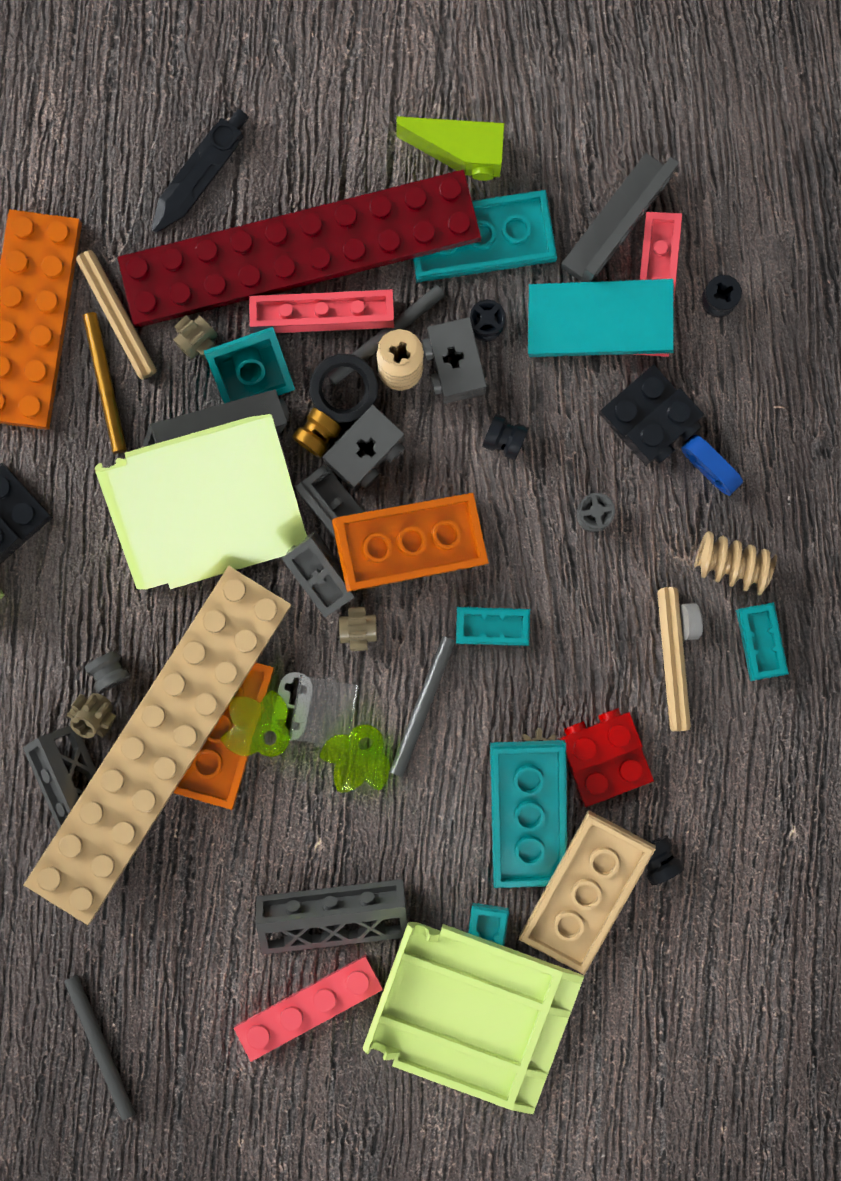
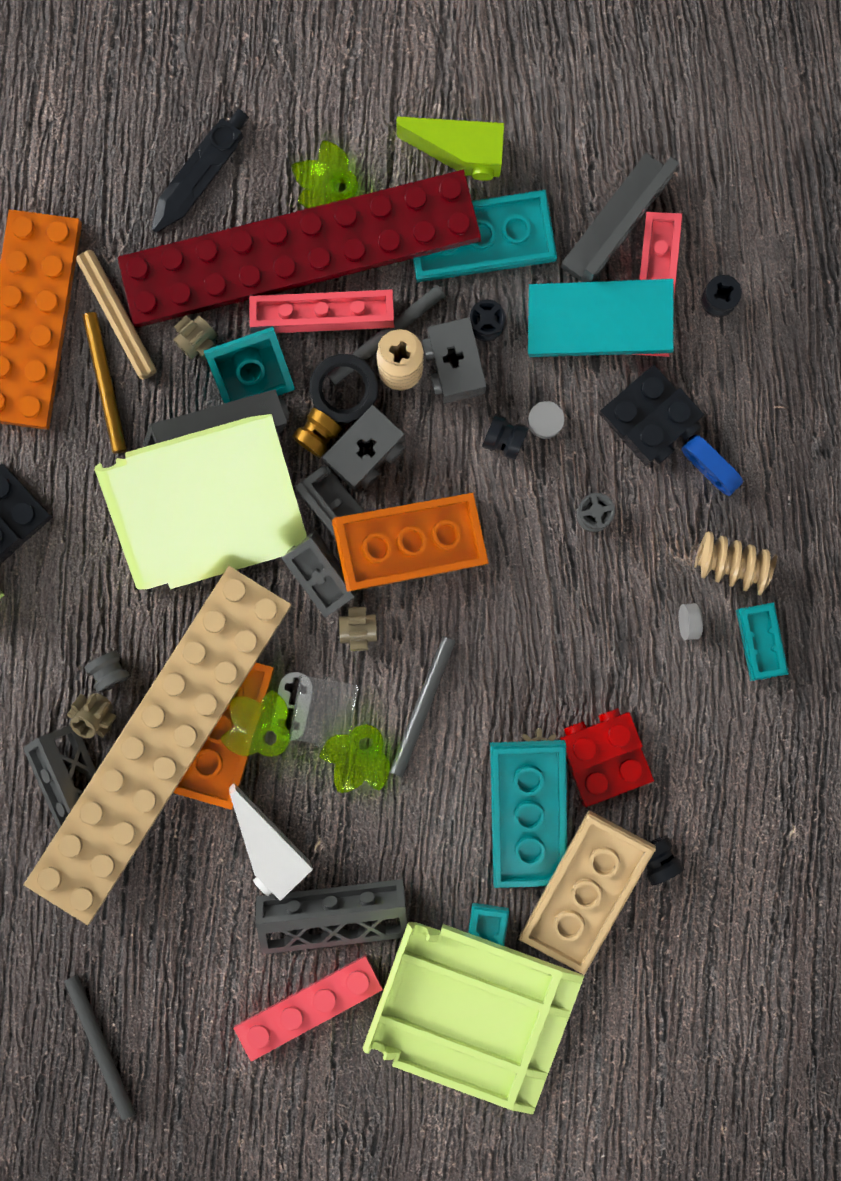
(272, 855): none -> white slope
(322, 175): none -> clear neon green plate
(493, 626): teal plate -> none
(545, 419): none -> light grey tile
(674, 659): tan axle -> none

